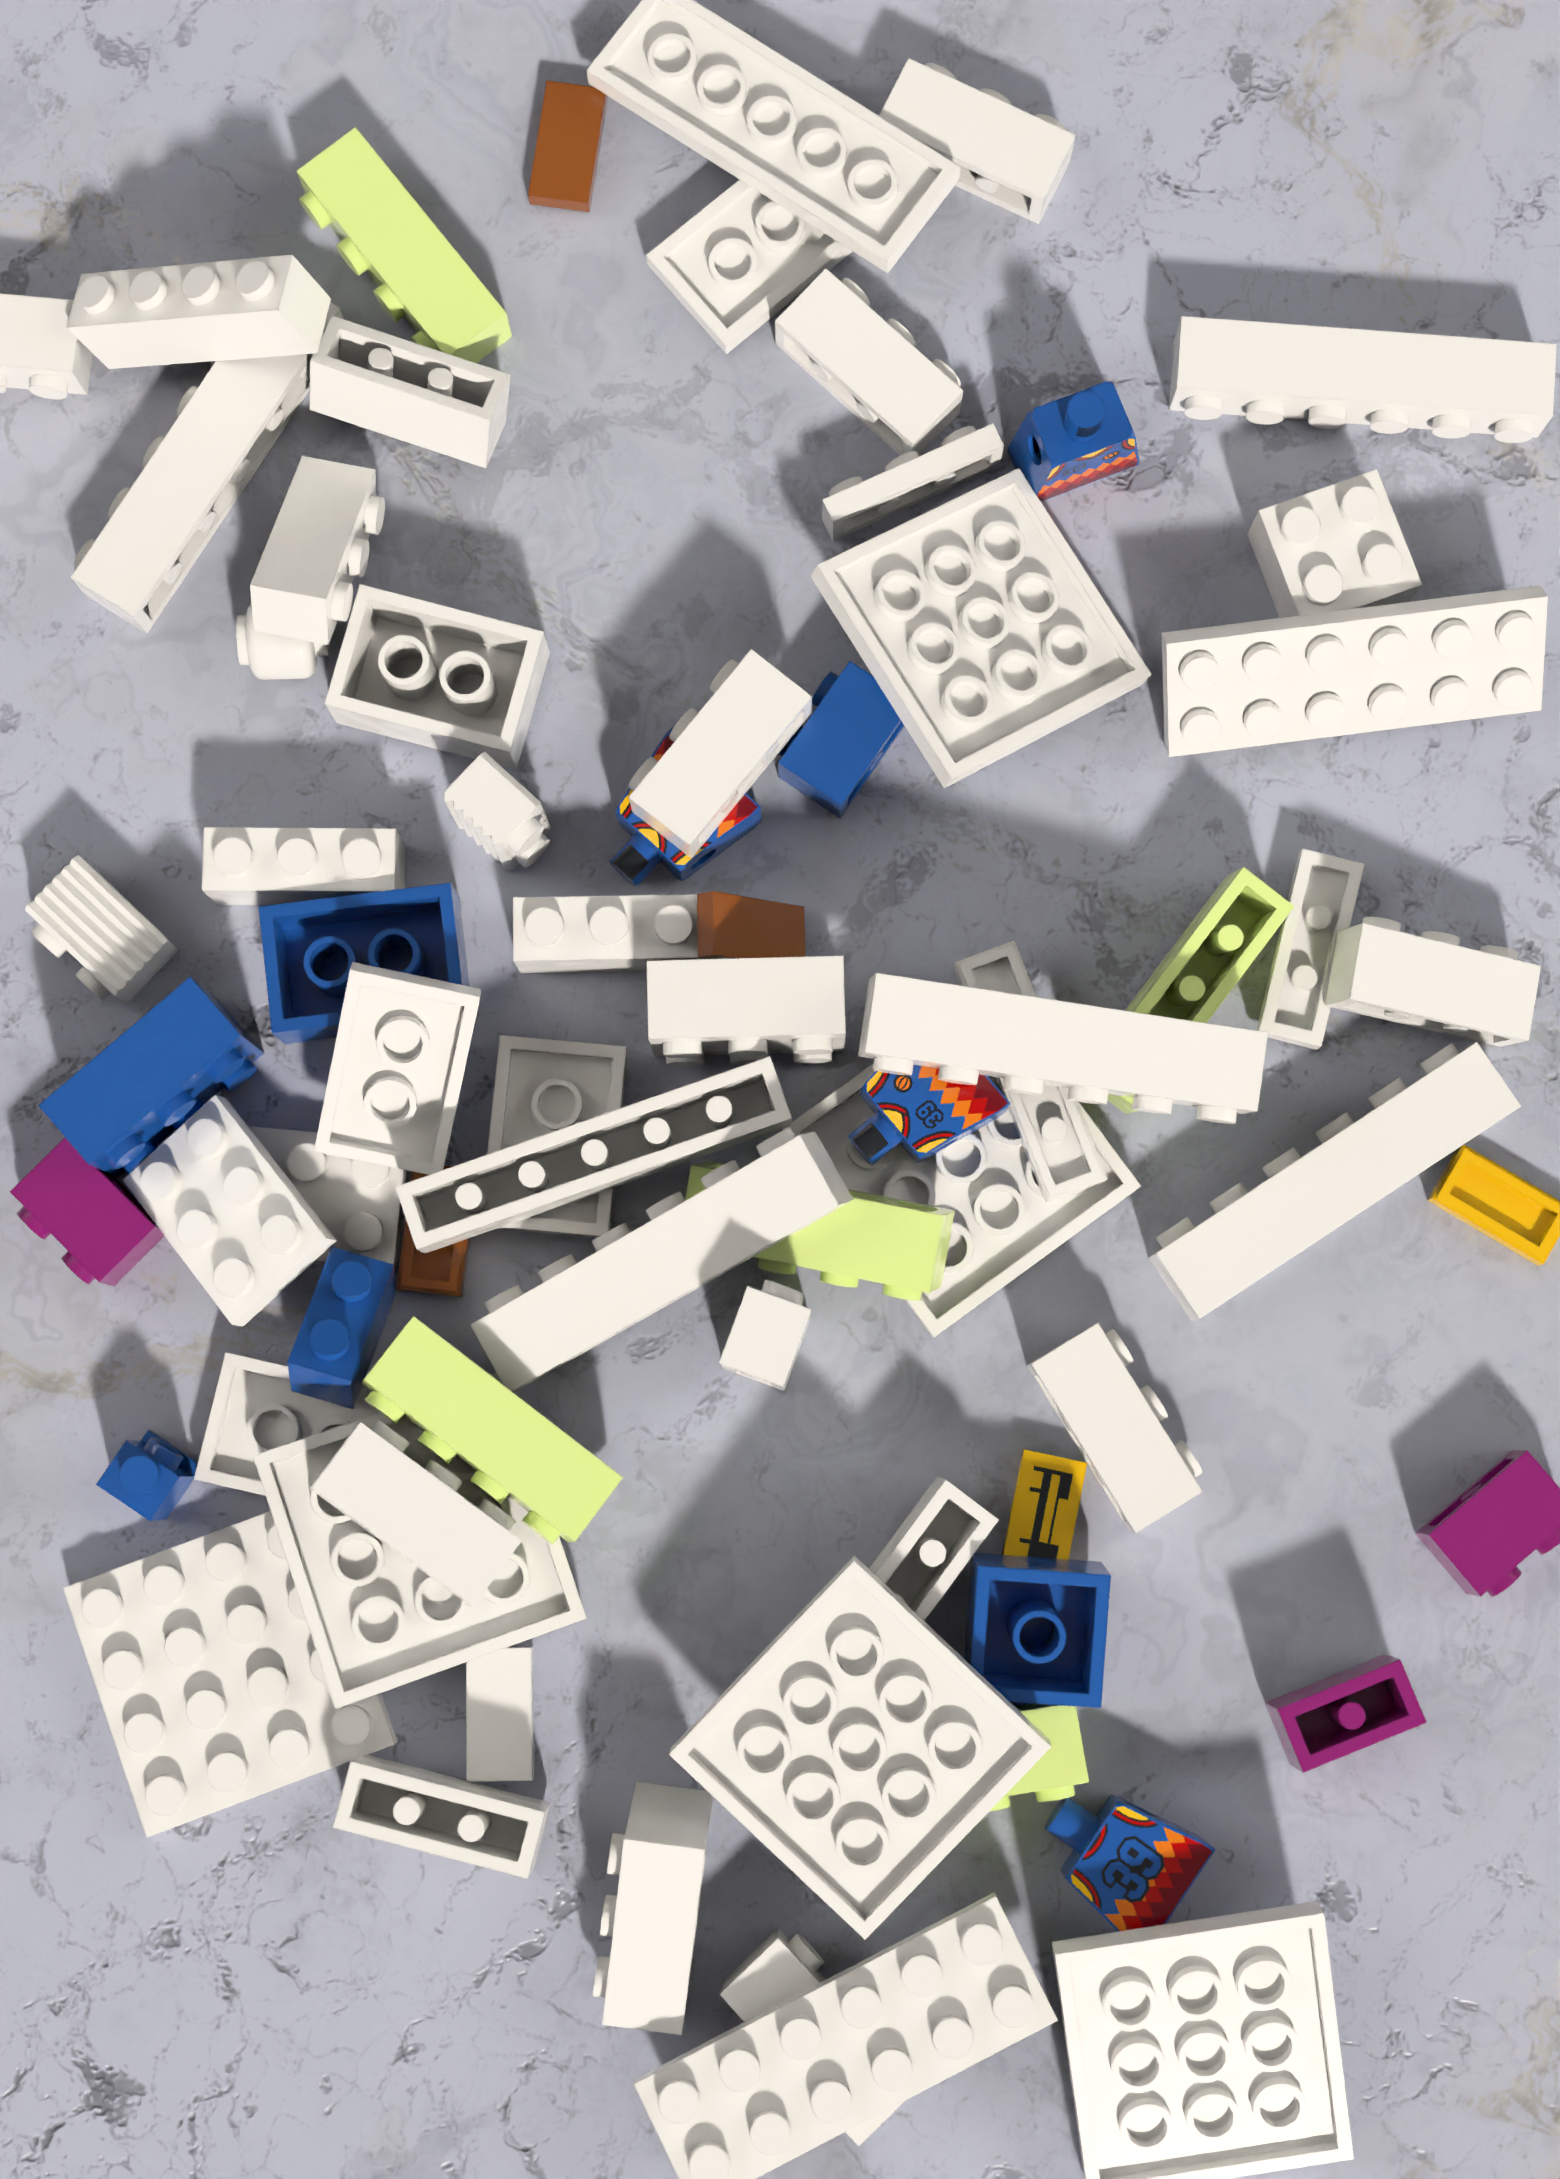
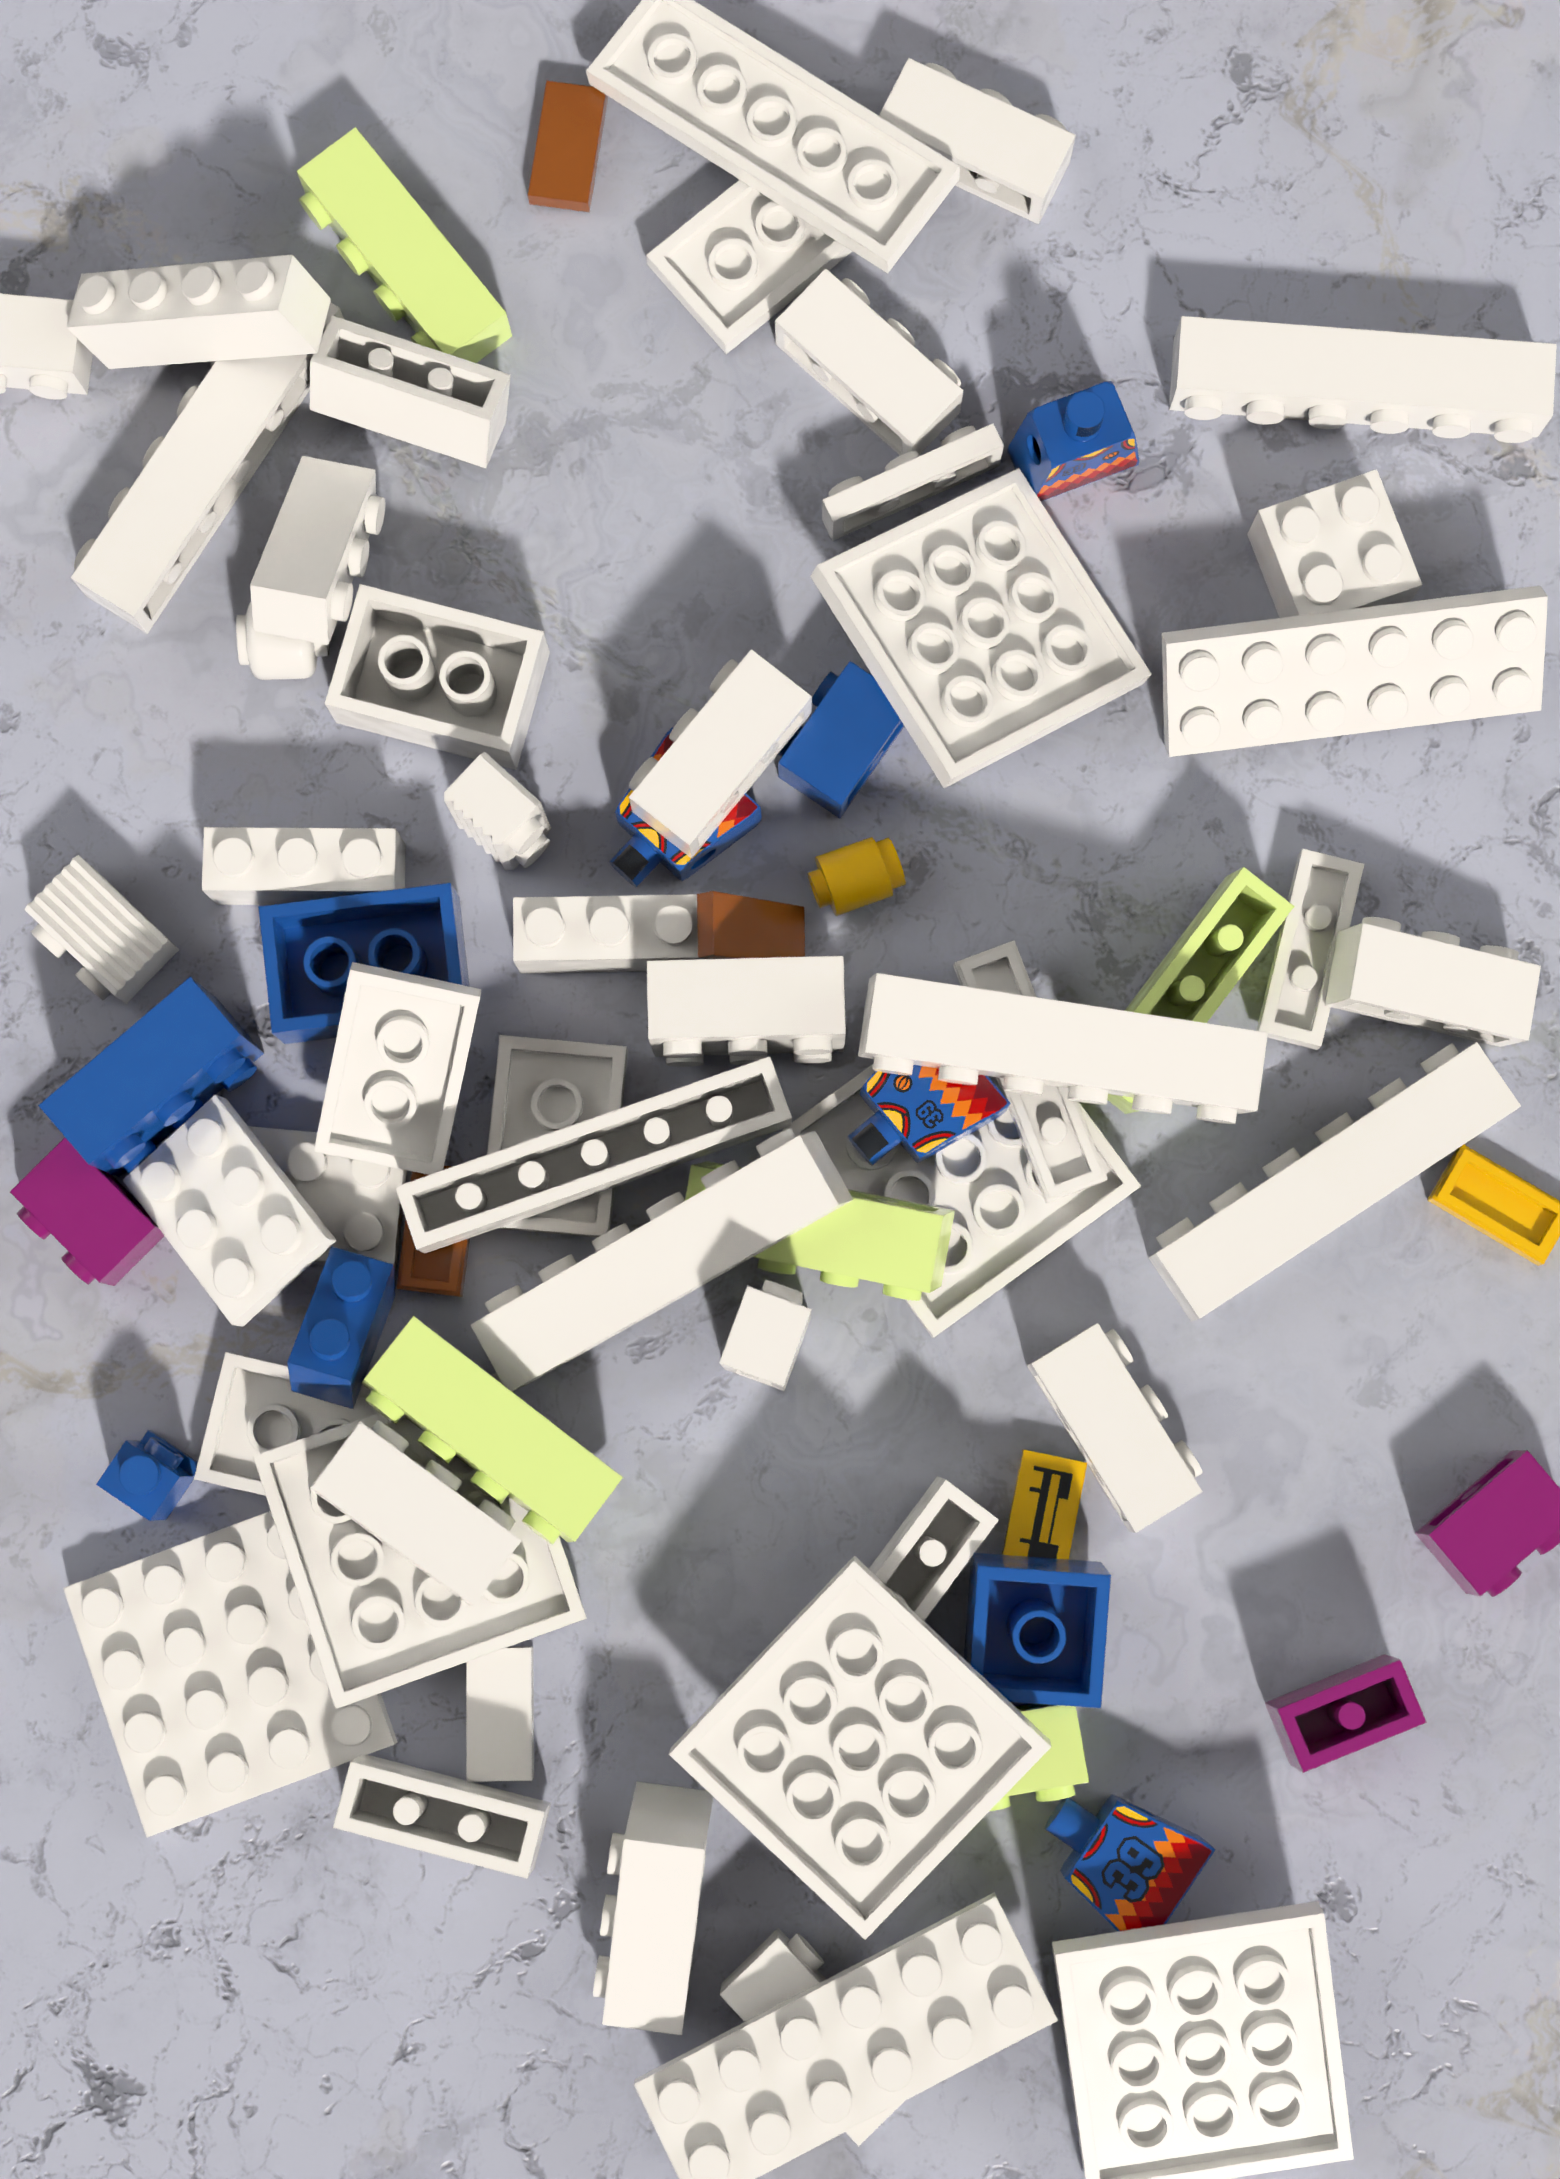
(856, 875): none -> yellow brick

